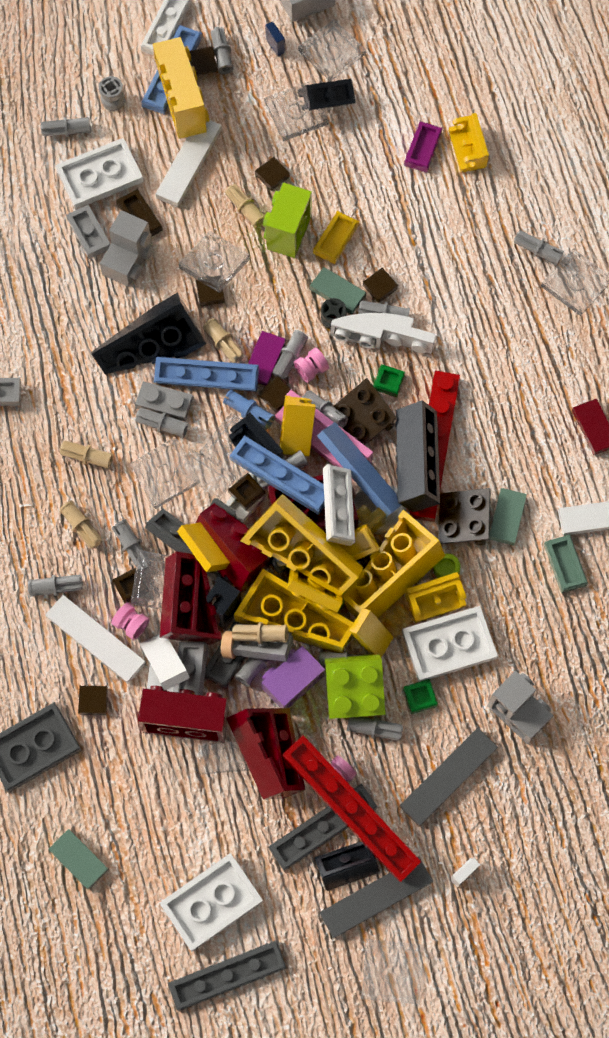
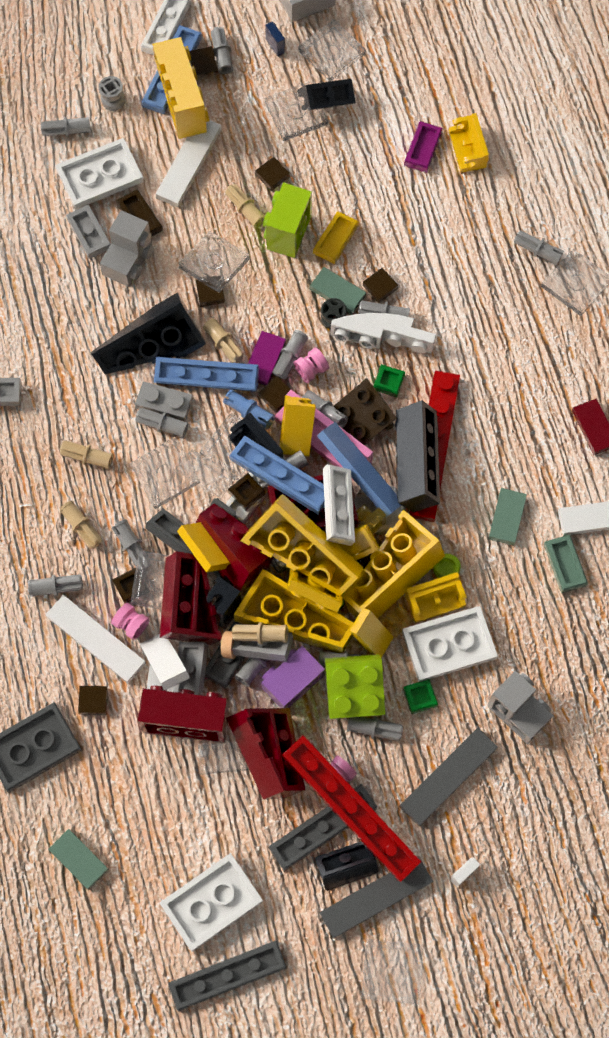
(465, 516): dark brown hinge -> none

